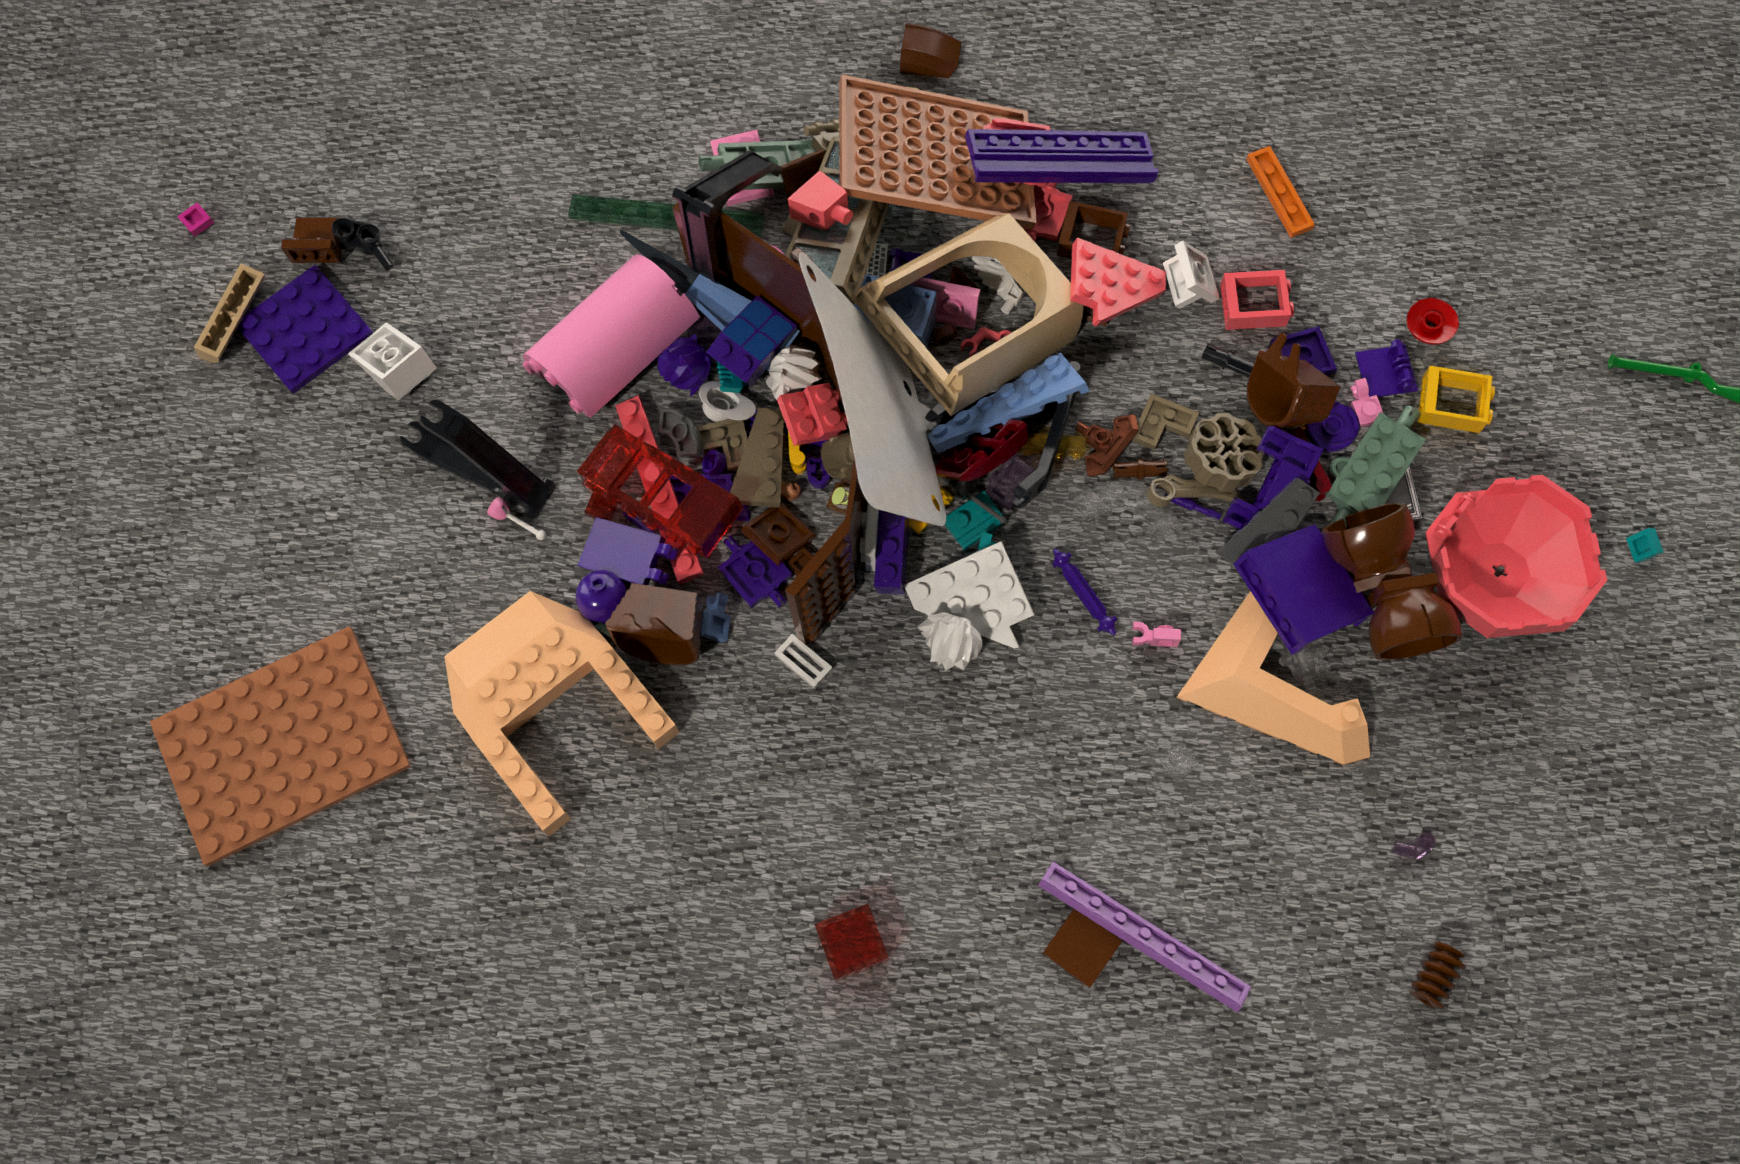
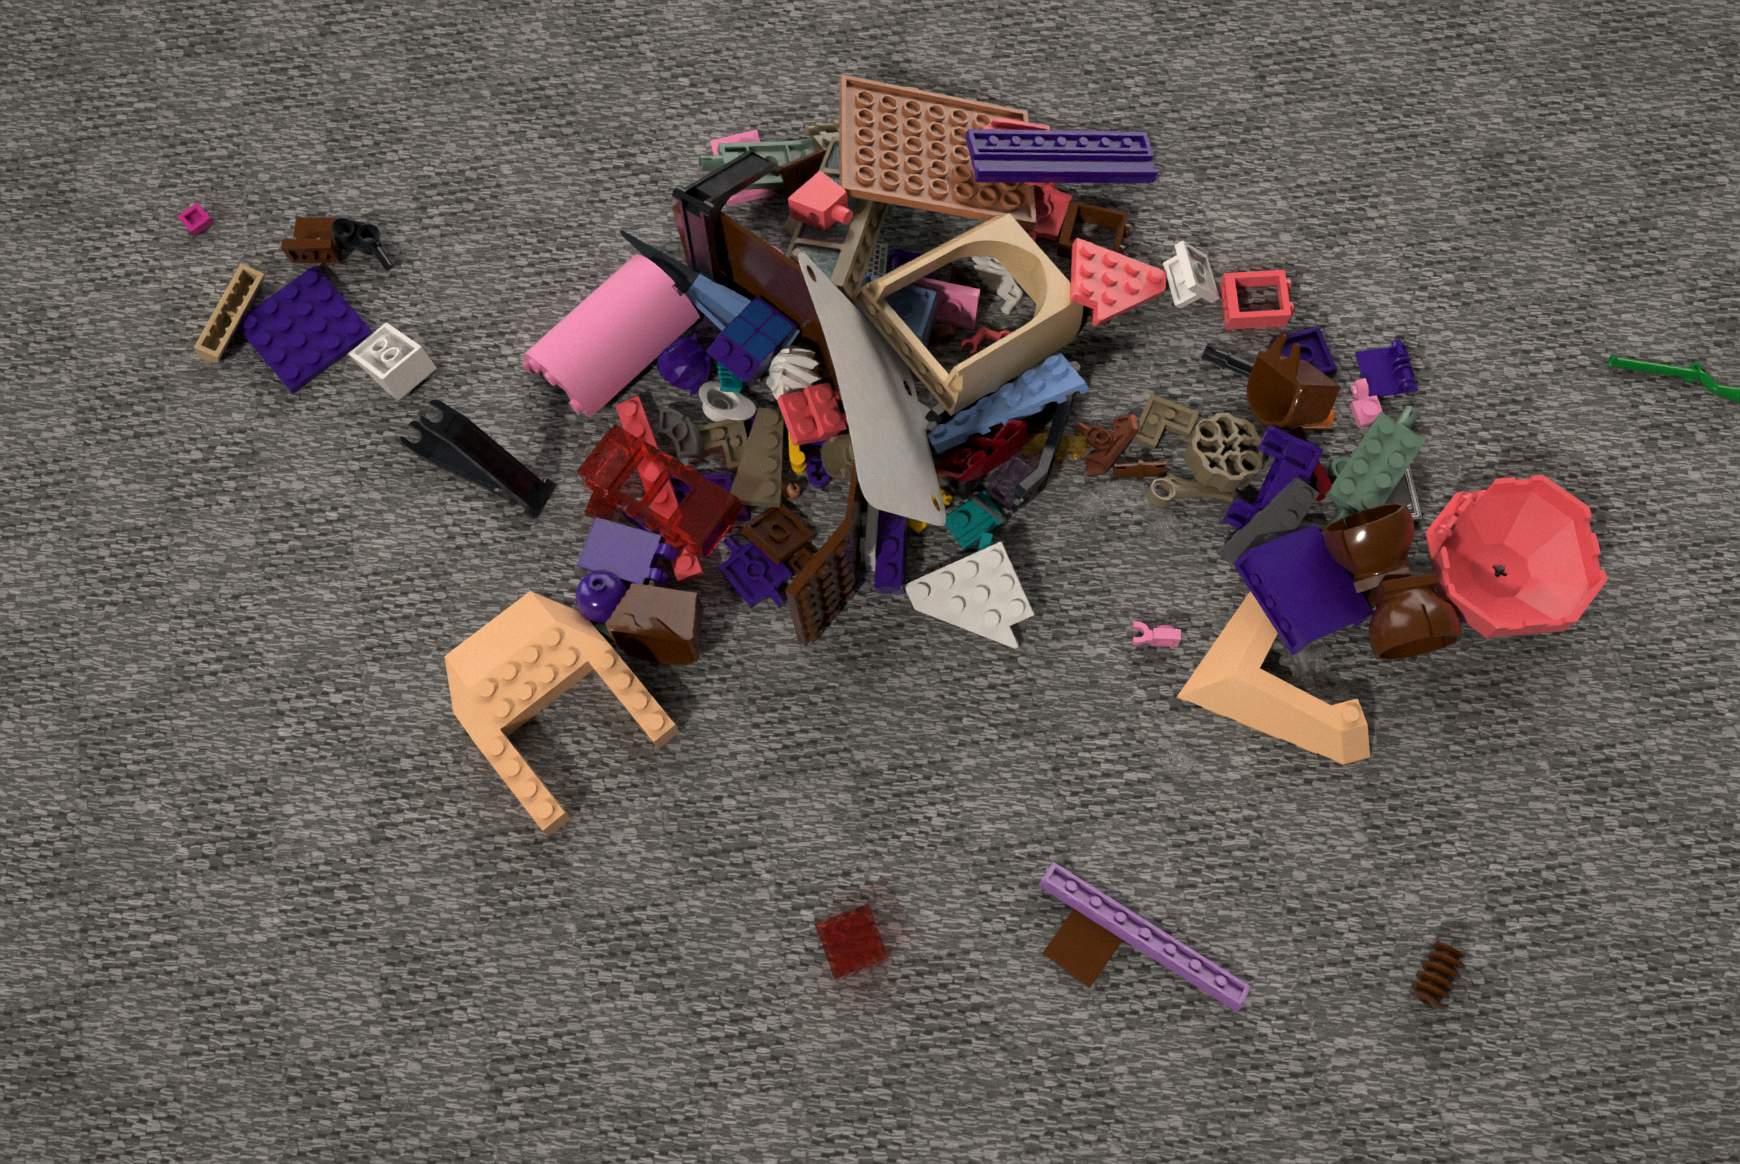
(279, 745): nougat plate -> none
(500, 510): hinge -> none
(645, 213): clear green tile -> none
(714, 462): dark purple tile -> none
(715, 623): medium blue plate -> none
(820, 676): white tile -> none
(839, 498): tile -> none
(928, 52): reddish brown slope -> none
(951, 640): white hair -> none
(1084, 592): dark purple wheel -> none
(1192, 505): dark purple piece -> none
(1280, 192): orange plate -> none
(1336, 431): dark purple tile -> none
(1417, 849): clear purple arm -> none
(1436, 312): red dish -> none
(1456, 379): yellow window -> none
(1644, 545): teal tile -> none

